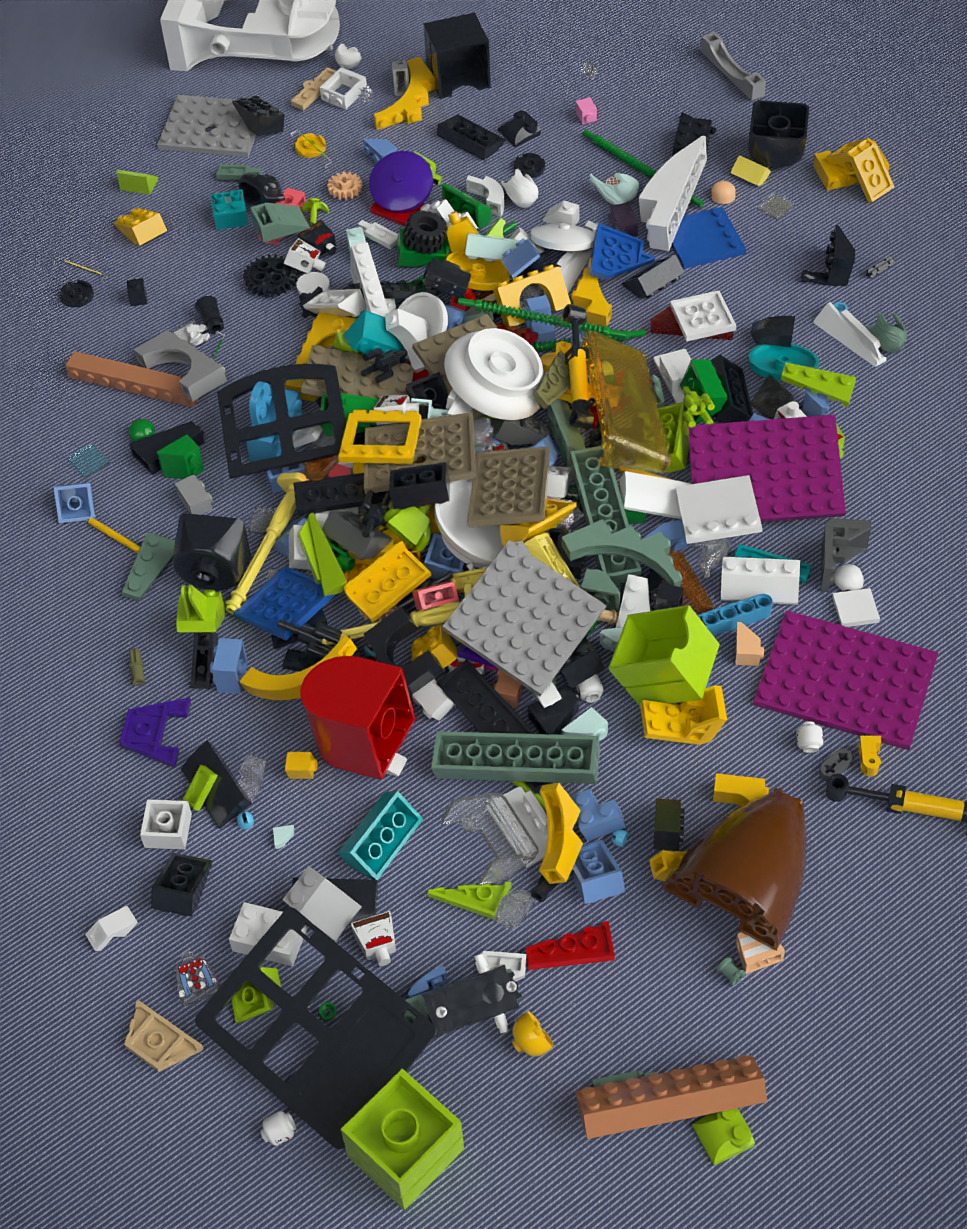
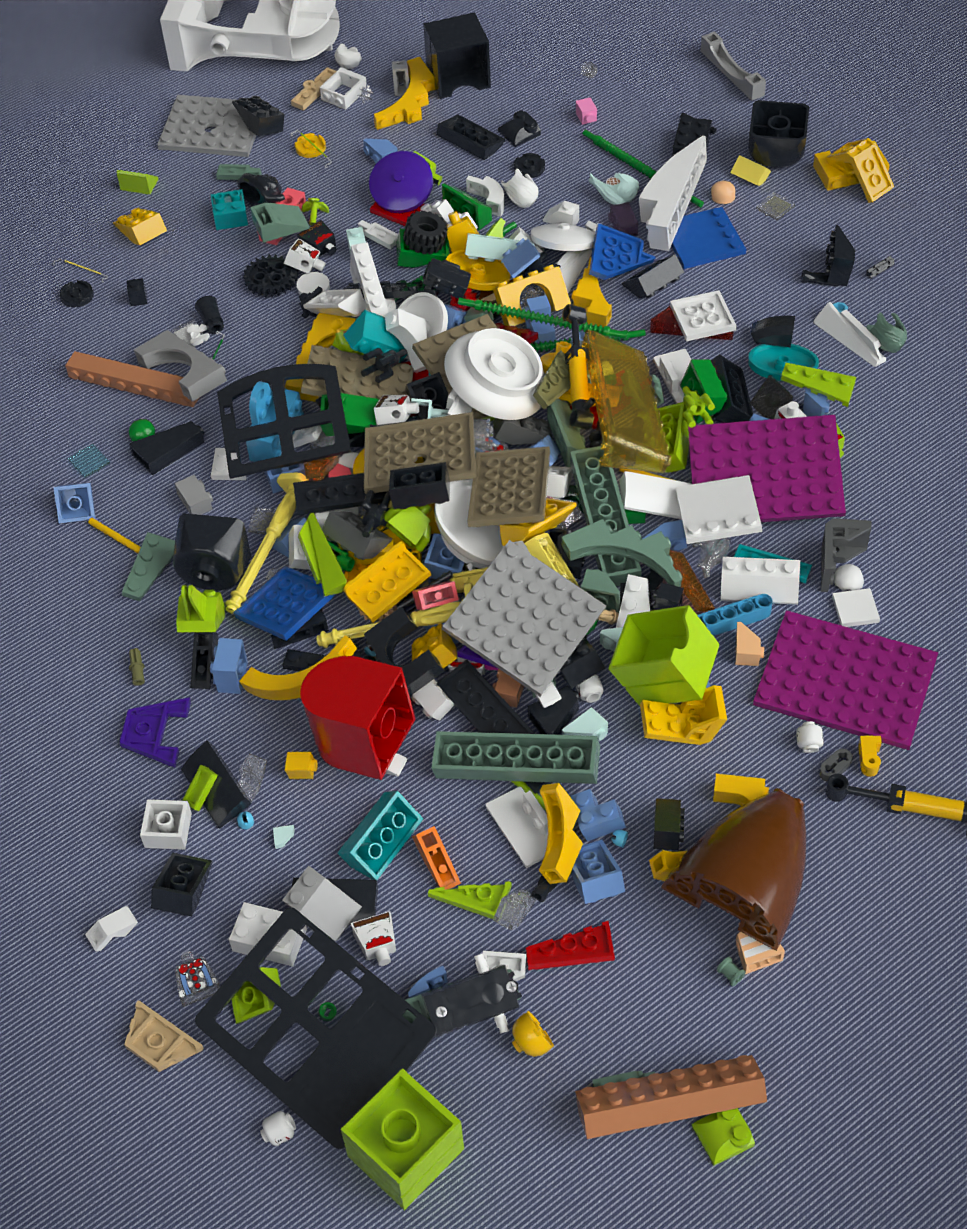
(180, 459): green slope -> none
(220, 467): none -> white wing
(313, 636): black plant -> none
(344, 185): light nougat gear -> none
(380, 453): yellow hinge -> none
(436, 858): none -> orange slope
(500, 828): clear windscreen -> none

